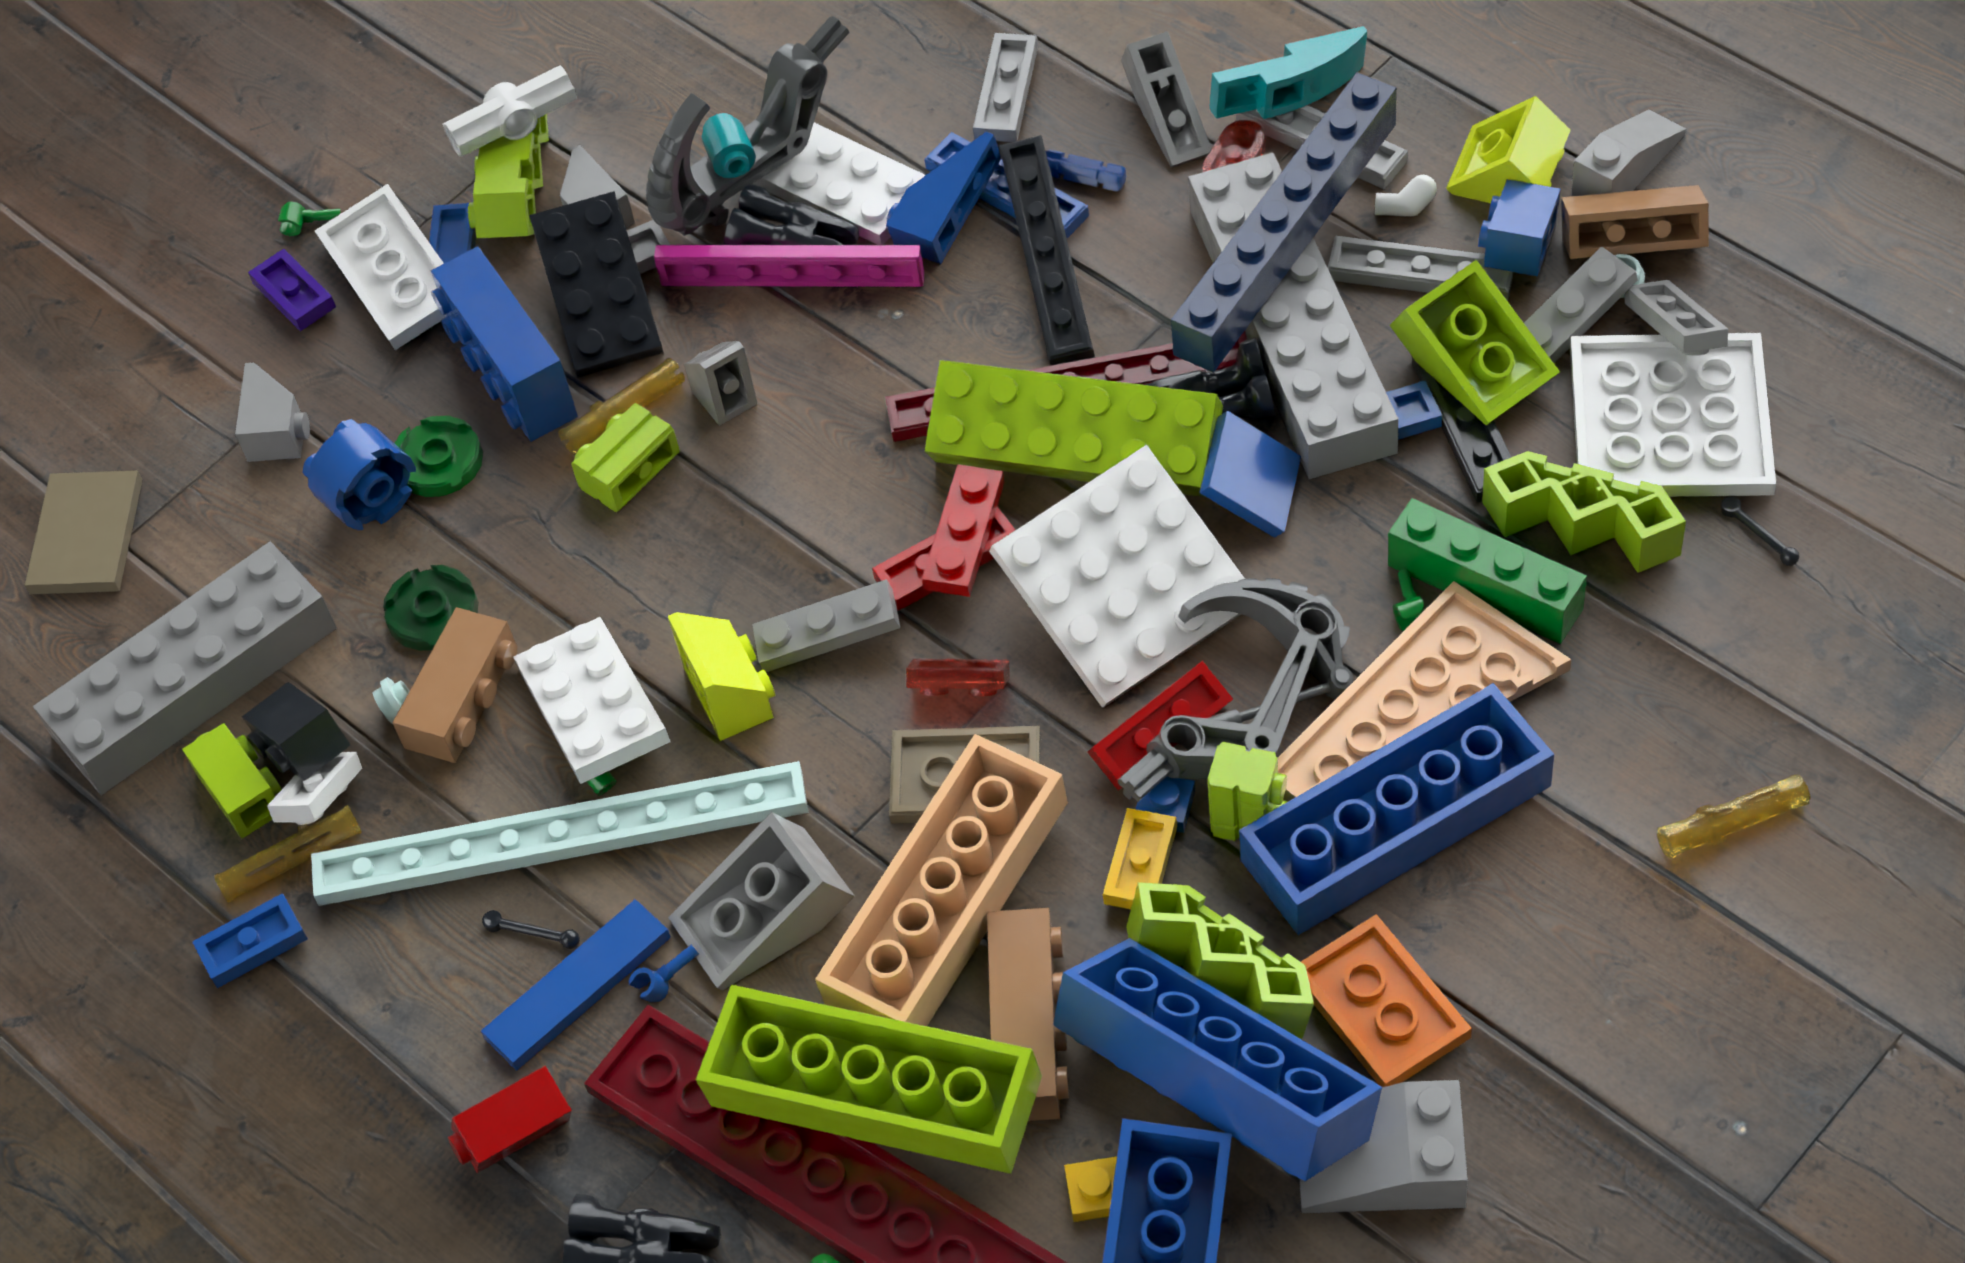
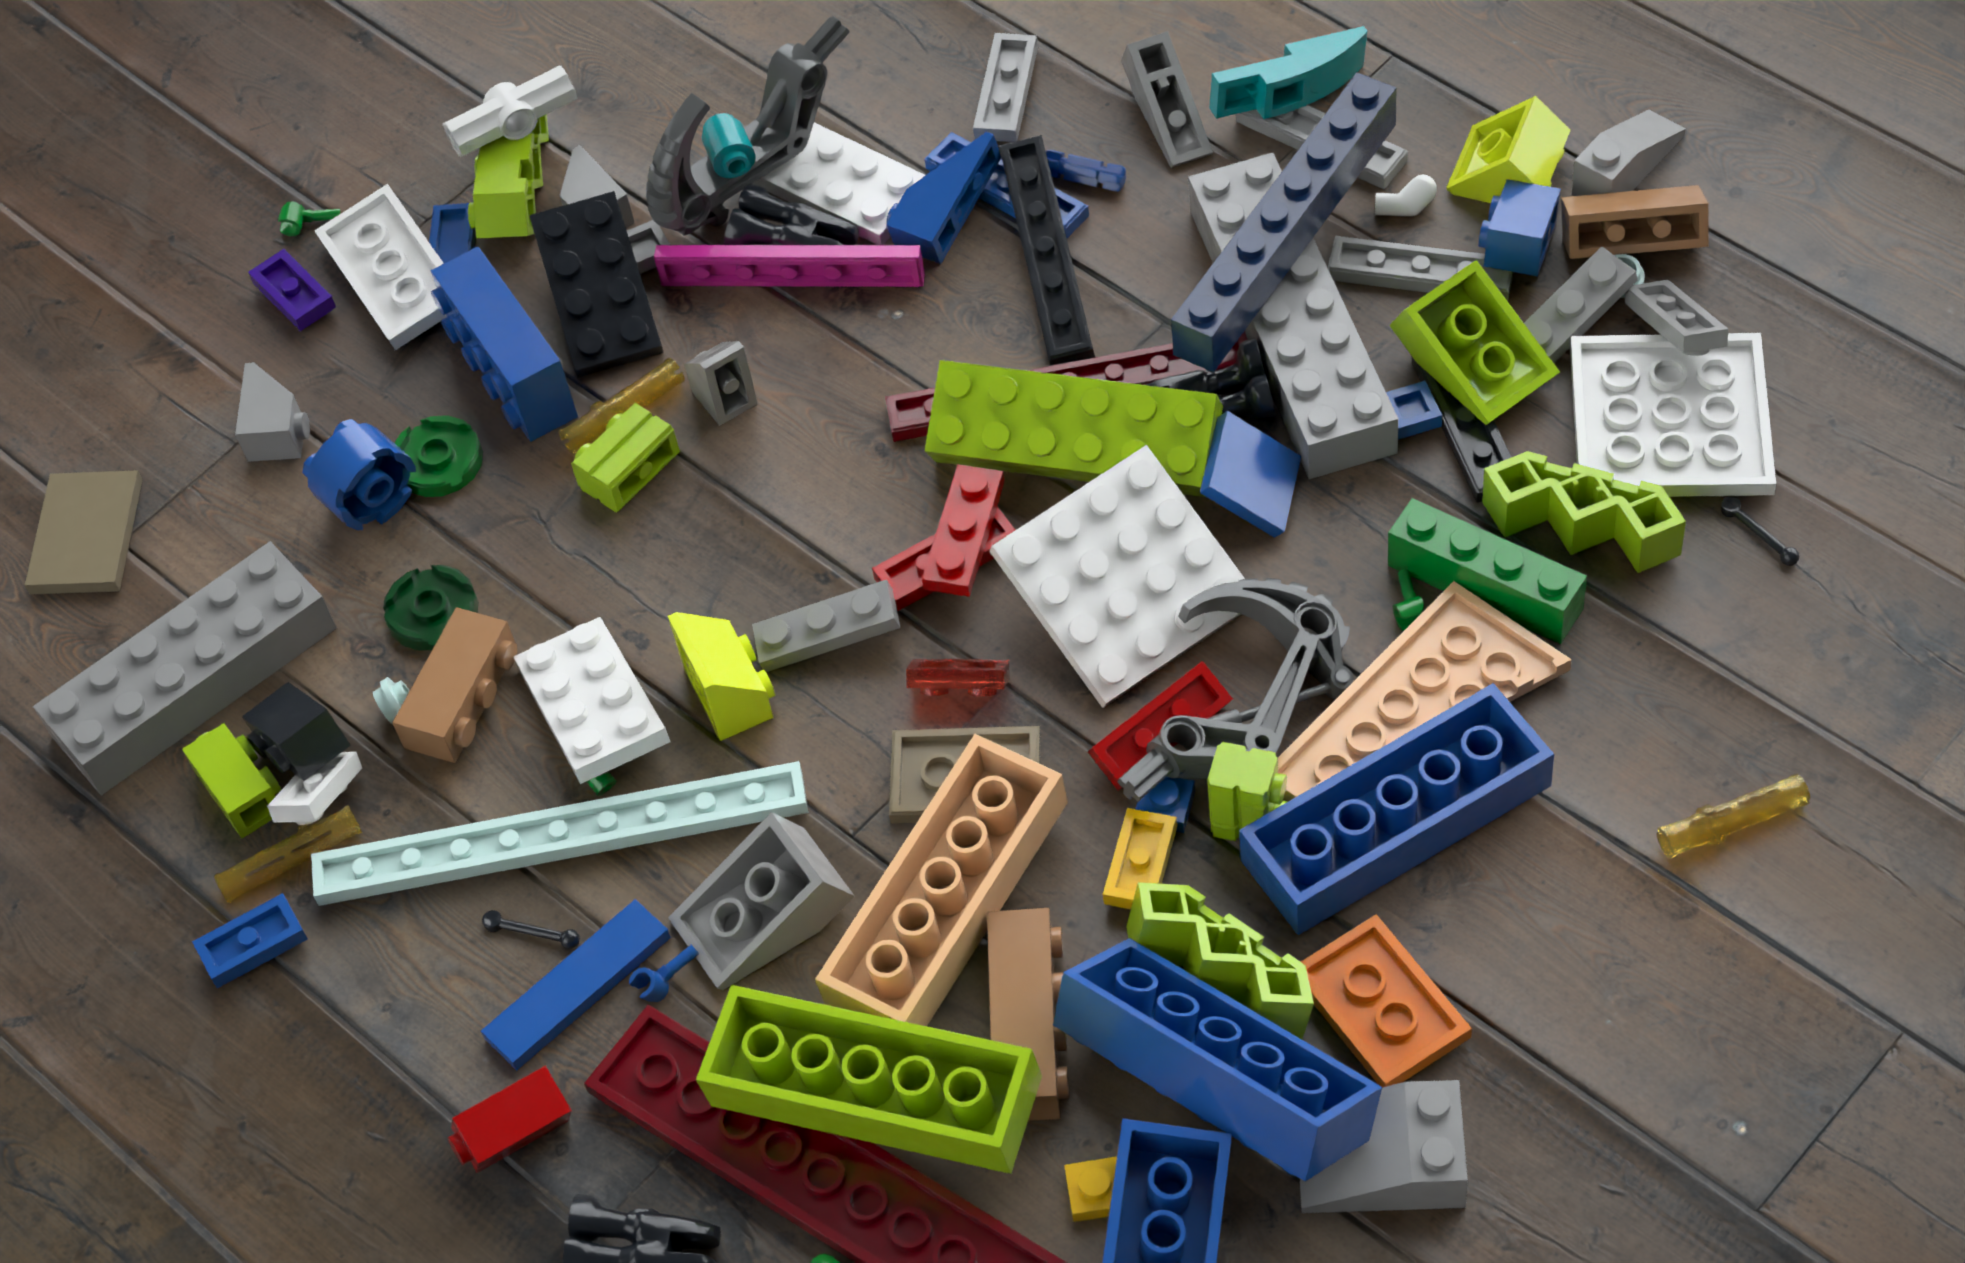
(1231, 141): clear red plate -> none

